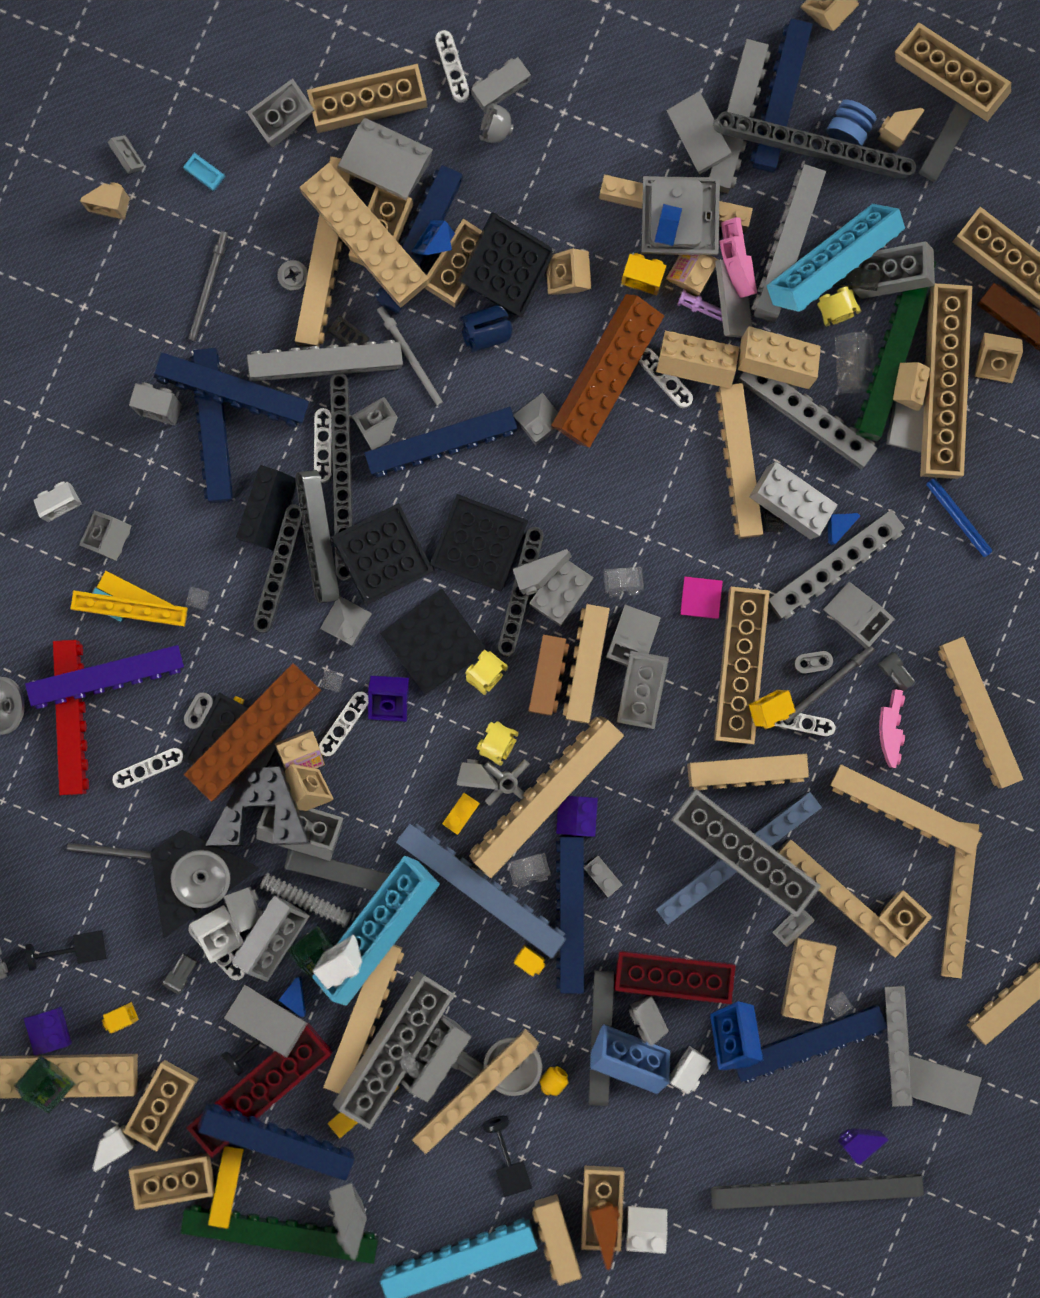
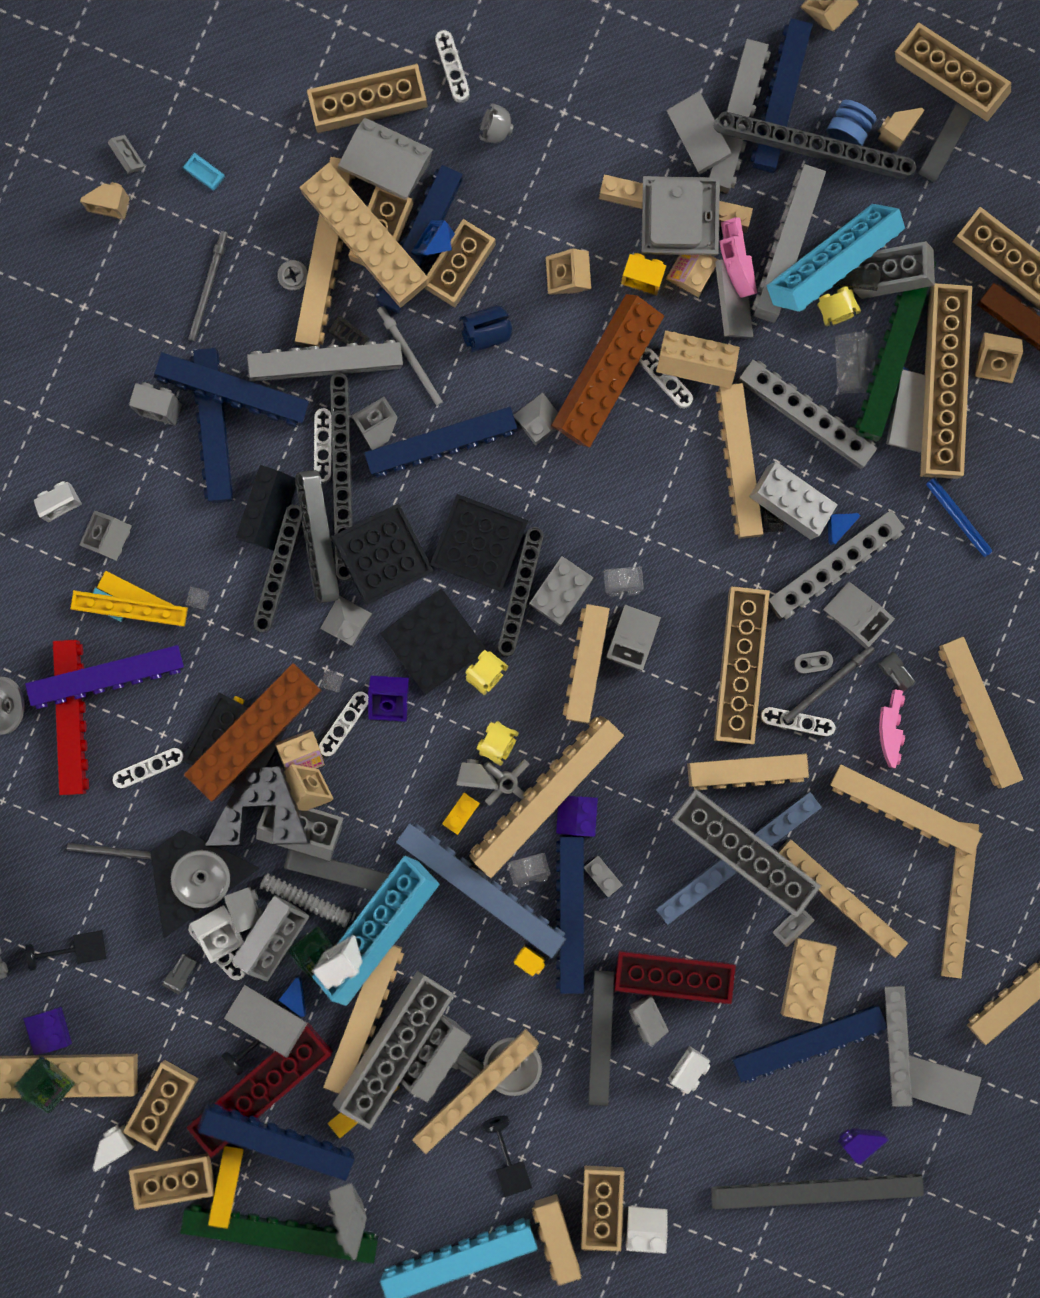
(120, 1018): yellow brick -> none
(198, 710): light grey plate -> none
(281, 113): light grey slope -> none
(408, 1063): clear plate -> none
(500, 83): light grey brick -> none
(506, 265): black plate -> none
(539, 572): light grey slope -> none
(547, 675): medium nougat brick -> none
(553, 1081): yellow head -> none
(606, 1227): dark orange slope -> none
(631, 1059): medium blue slope -> none
(642, 689): light grey tile -> none
(668, 225): blue slope -> none
(696, 304): lavender pin -> none
(701, 597): dark pink tile -> none
(736, 1036): blue slope -> none
(772, 708): yellow brick -> none
(779, 357): tan brick -> none
(839, 1004): clear plate -> none
(904, 917): tan slope -> none
(911, 385): tan slope -> none

